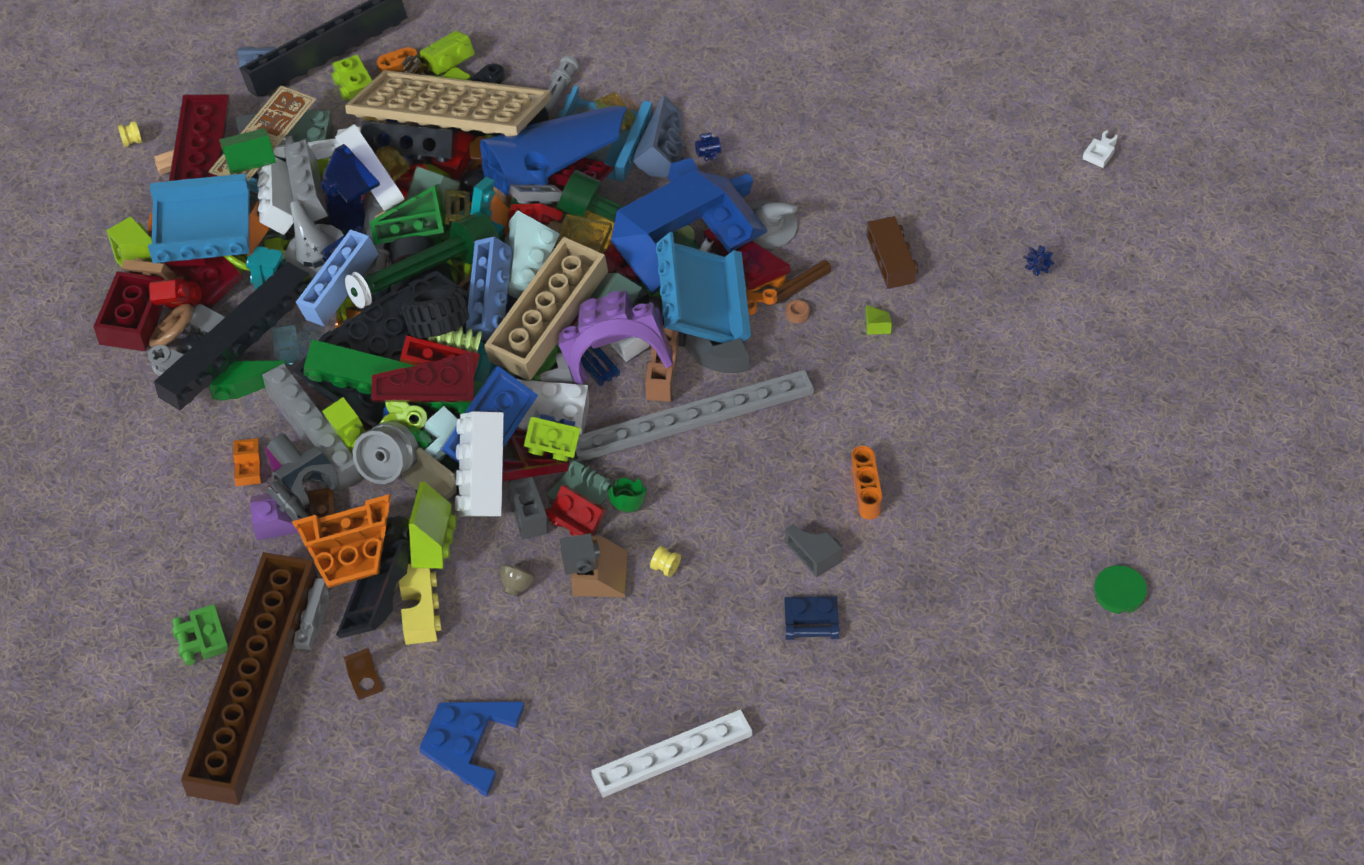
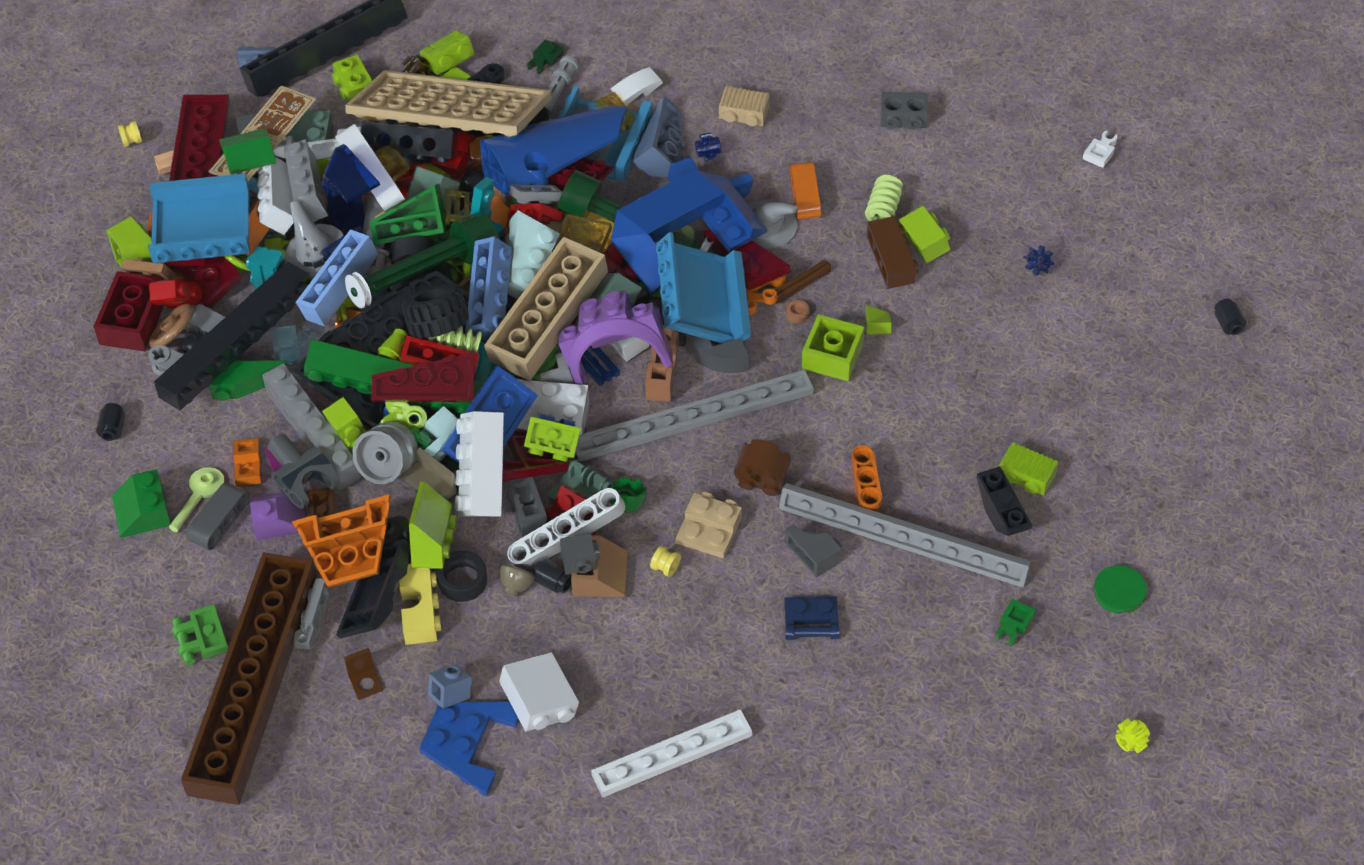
(110, 422): none -> black brick
(141, 504): none -> green slope
(203, 485): none -> yellowish green piece
(217, 515): none -> dark grey beam
(285, 501): dark grey pin -> none
(393, 345): none -> lime cone
(394, 59): orange beam -> none
(449, 685): none -> sand blue brick
(465, 592): none -> black tyre
(538, 692): none -> white brick
(545, 54): none -> dark green plate
(552, 576): none -> black brick
(573, 518): none -> white beam
(641, 82): none -> white slope
(709, 524): none -> tan plate
(744, 106): none -> tan brick
(762, 467): none -> reddish brown brick
(805, 190): none -> orange beam
(833, 347): none -> lime brick
(884, 198): none -> yellowish green piece
(904, 110): none -> dark grey brick
(905, 535): none -> light grey plate
(925, 234): none -> lime brick
(1002, 503): none -> black slope
(1015, 619): none -> green plate
(1028, 469): none -> lime brick
(1132, 735): none -> neon yellow gear
(1229, 317): none -> black brick

